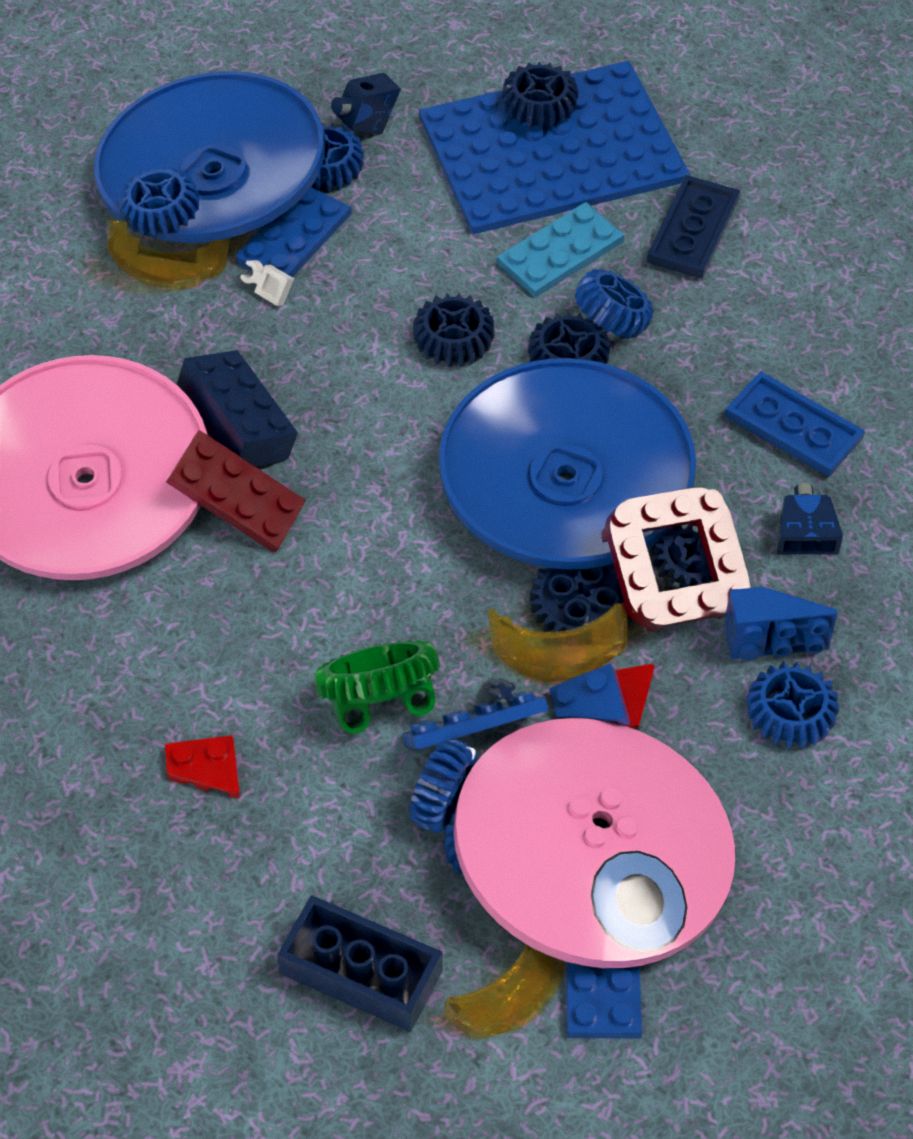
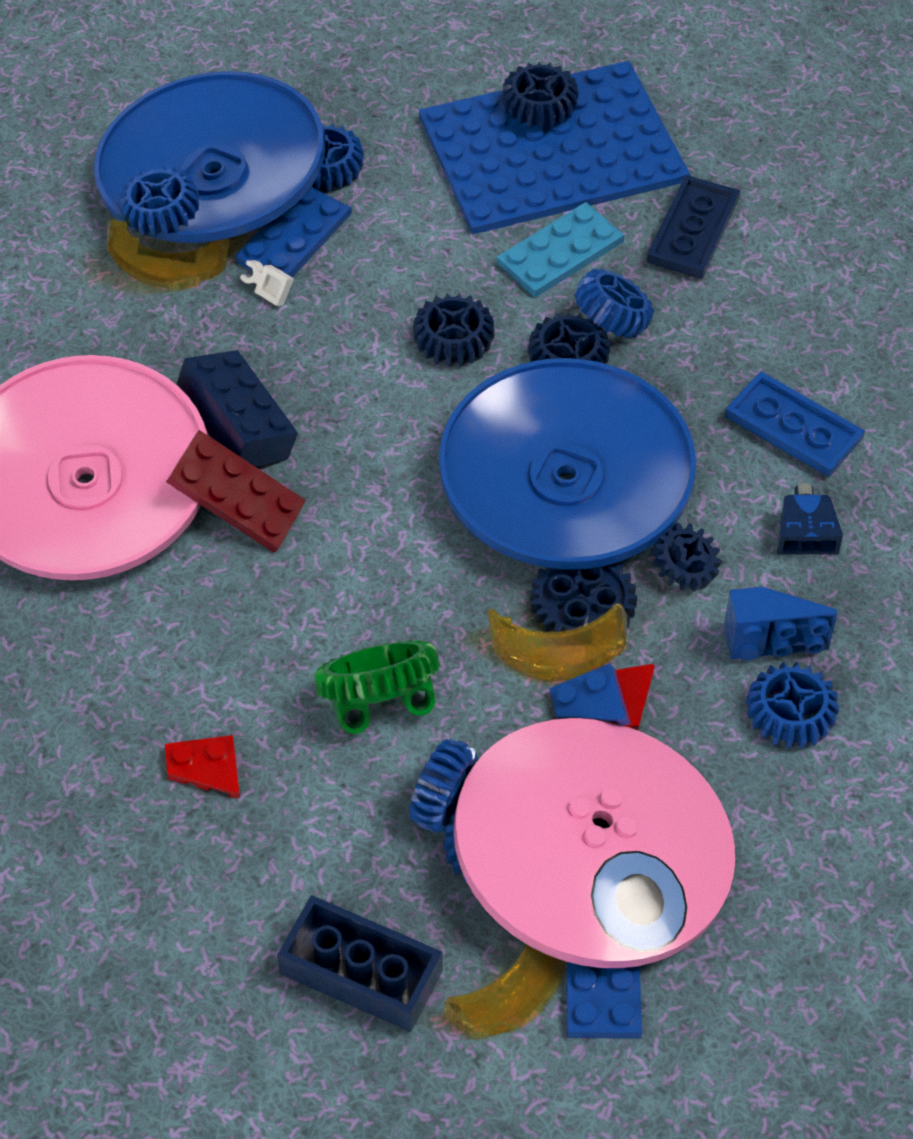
(367, 103): dark blue torso -> none
(463, 723): blue plate -> none
(500, 689): dark blue axle -> none
(633, 565): plate -> none

